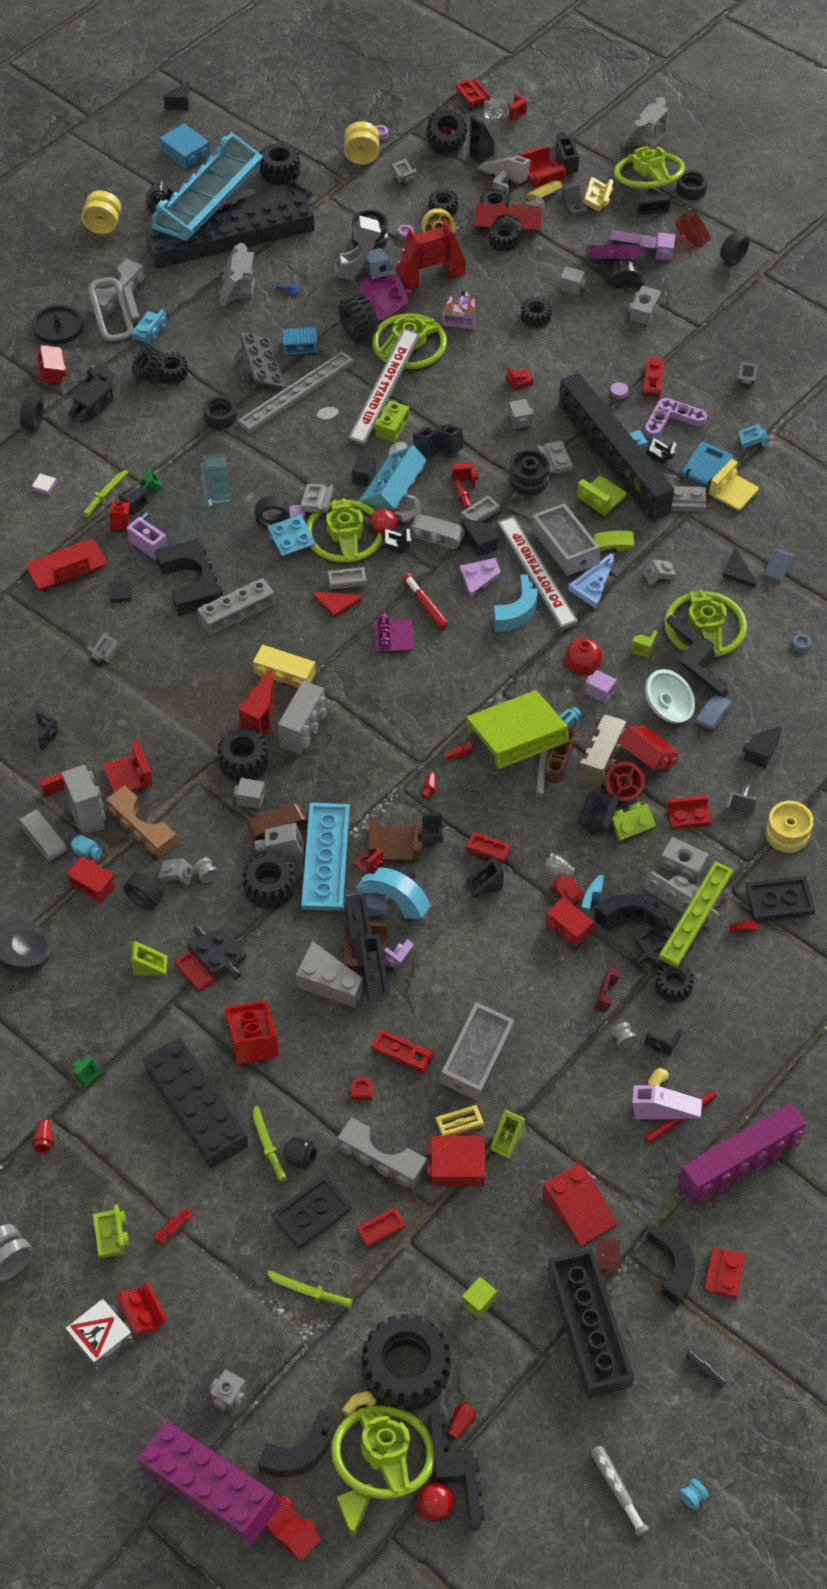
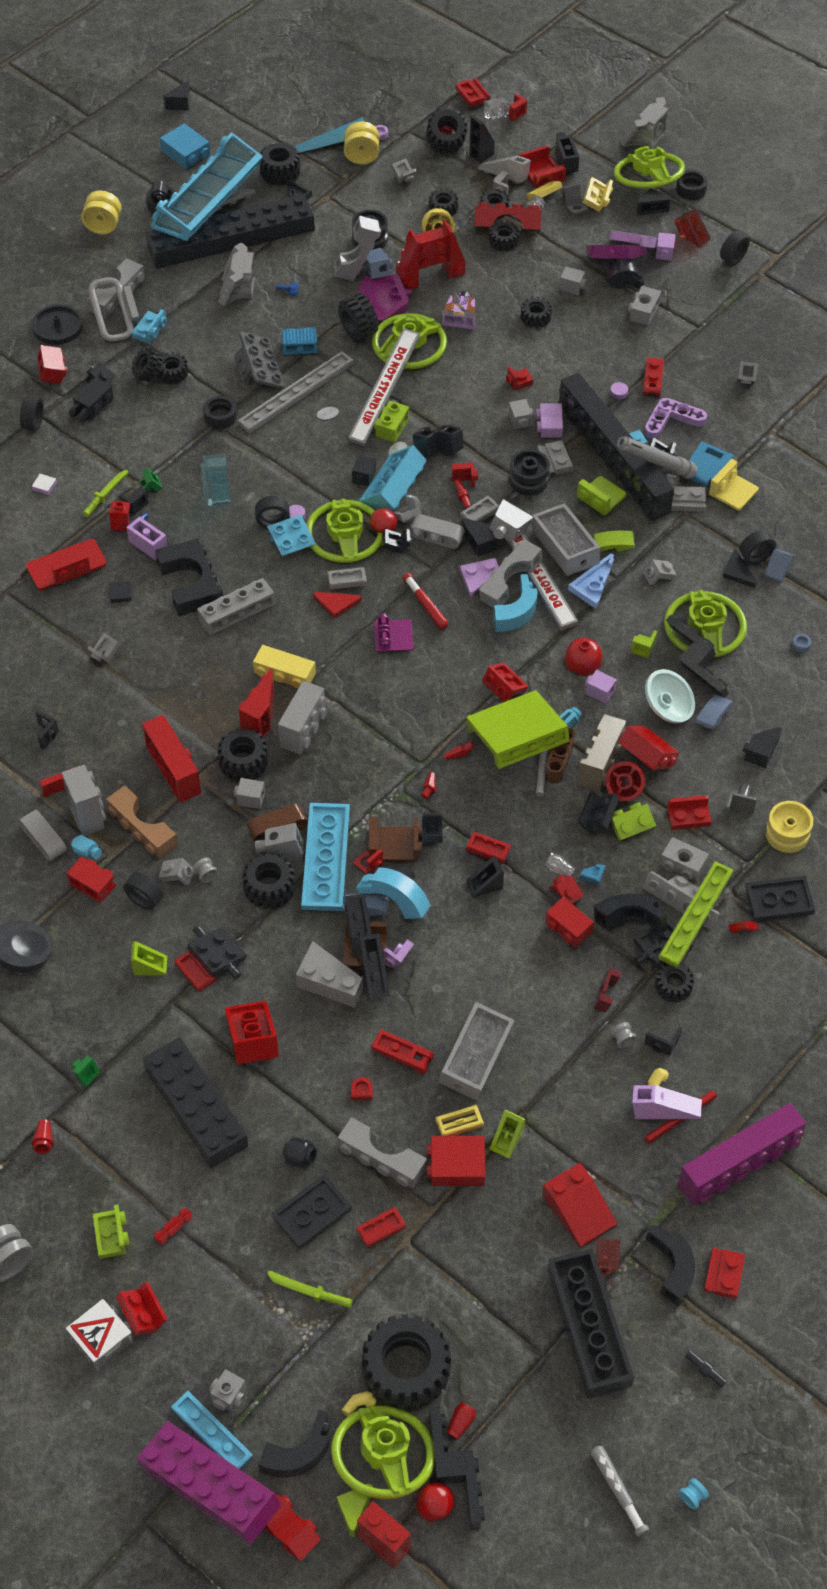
(129, 771): red bracket -> none
(171, 758): none -> red brick
(211, 1431): none -> medium azure tile
(269, 1151): lime sword -> none
(316, 498): light grey plate -> none
(329, 138): none -> medium azure wedge
(384, 1534): none -> red brick
(402, 231): lavender tile -> none
(479, 1297): lime panel -> none
(504, 682): none -> red bracket
(509, 522): none -> light grey torso
(522, 559): none -> light grey arch
(550, 420): none -> lavender brick
(592, 895): medium azure slope -> none
(593, 874): none -> dark azure tile
(670, 463): none -> light grey cylinder
(750, 550): none -> black tyre
(753, 435): medium azure bracket -> none

